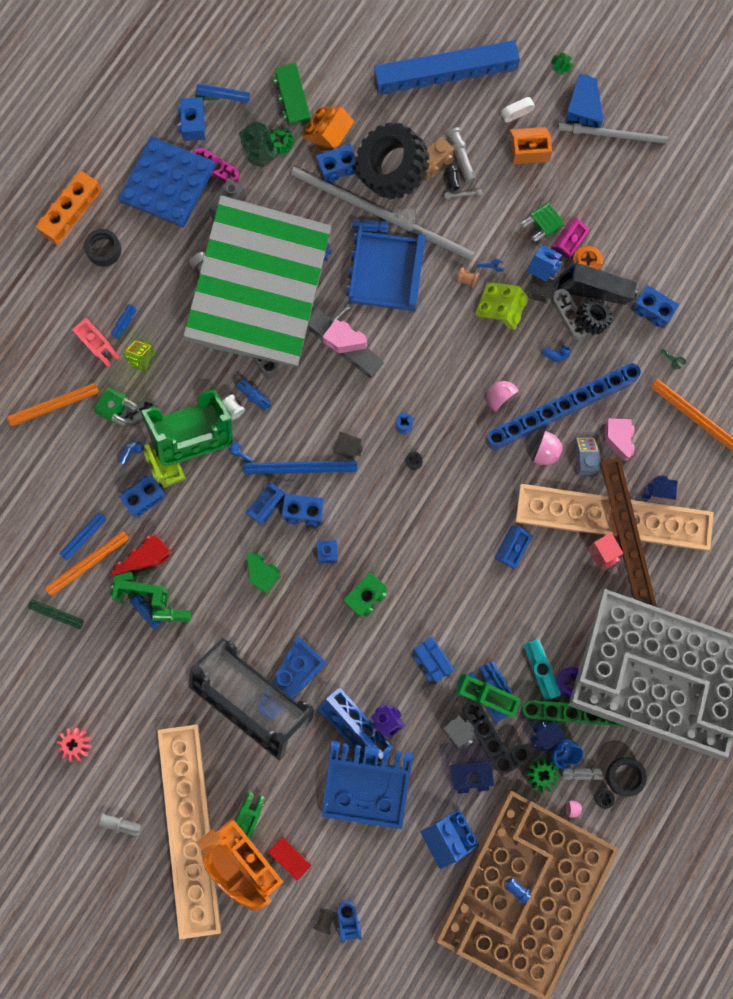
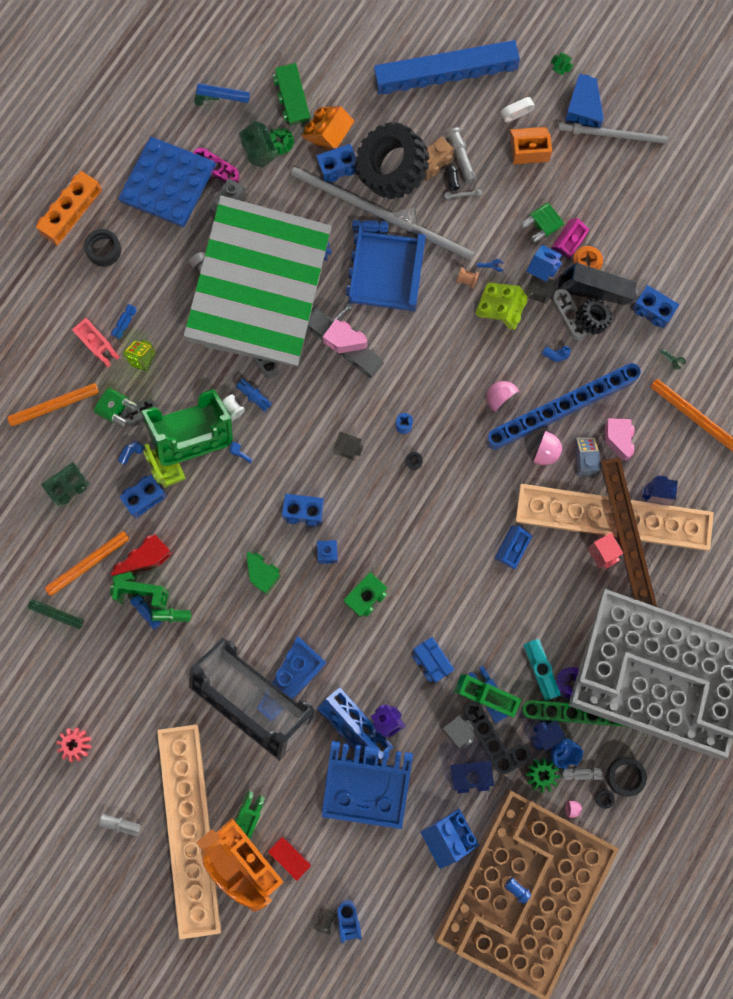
(63, 480): none -> clear green brick
(90, 528): blue axle -> none
(192, 109): blue brick -> none
(266, 504): blue hinge -> none
(300, 467): blue axle -> none
(497, 677): blue axle -> none

